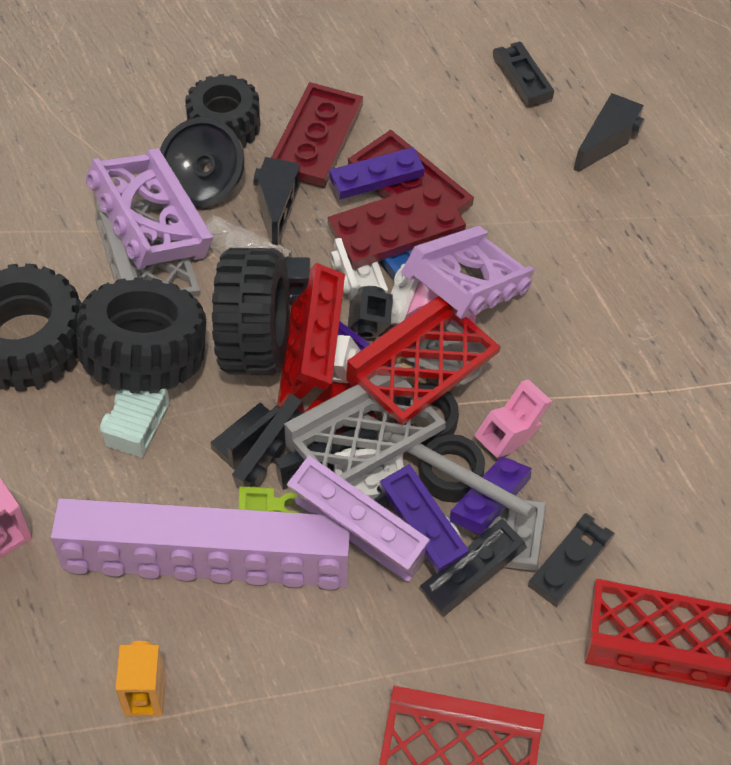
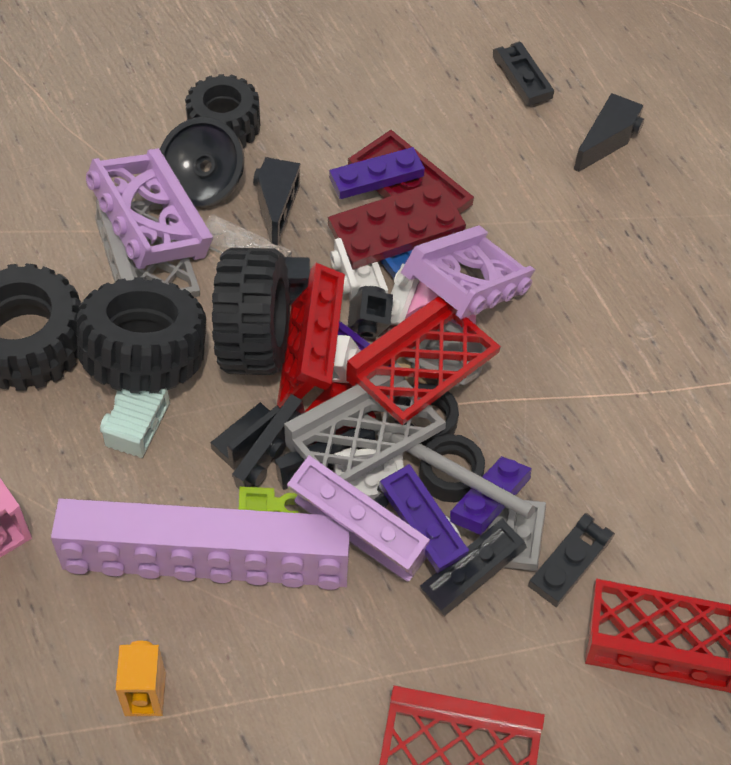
(318, 131): dark red plate -> none
(515, 423): bright pink brick -> none

